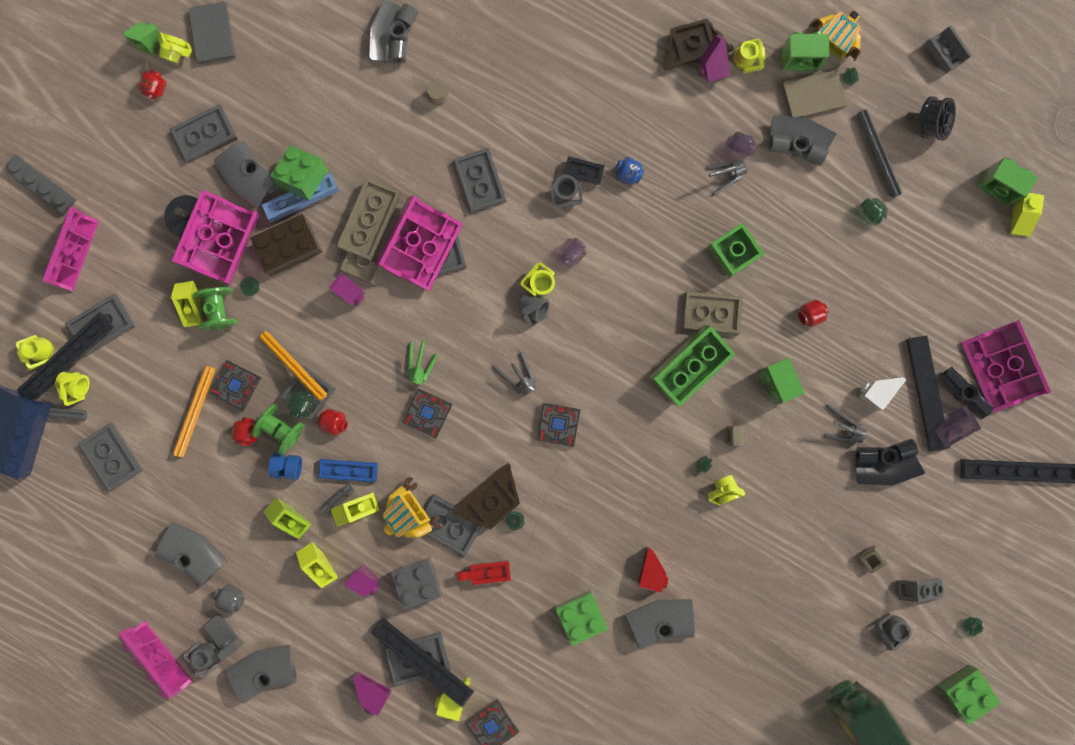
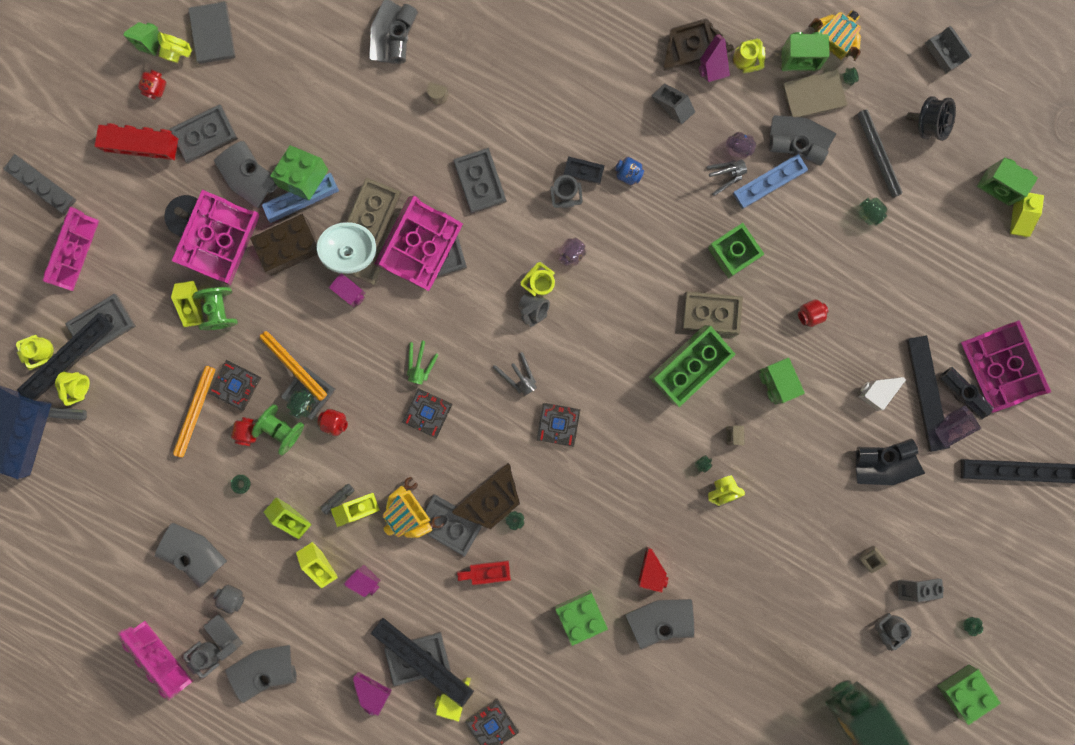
(110, 457): dark grey tile -> none
(136, 142): none -> red brick
(235, 484): none -> clear green plate
(249, 286): clear green plate -> none
(285, 466): blue wheel -> none
(343, 240): none -> light aqua dish
(348, 470): blue tile -> none
(416, 583): dark grey brick -> none
(674, 103): none -> dark grey arch
(770, 181): none -> medium blue plate
(854, 431): dark grey plant -> none

